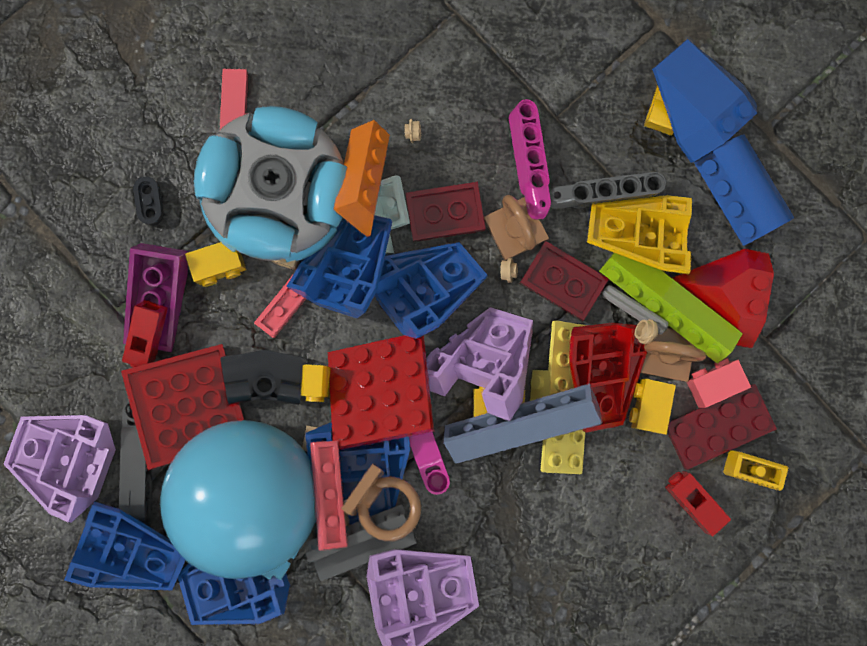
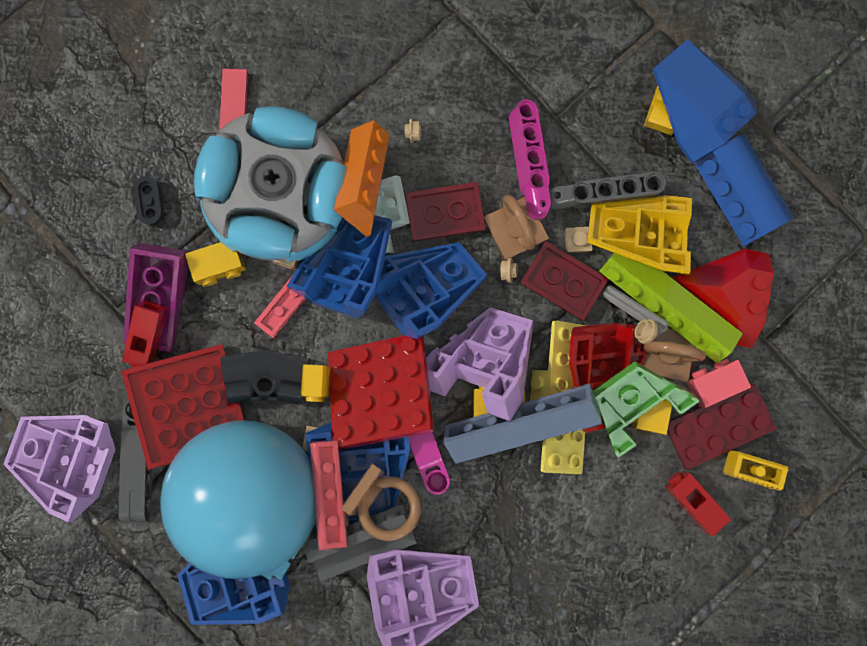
(123, 553): blue wedge -> none
(577, 240): none -> tan plate
(632, 395): none -> bright green wing

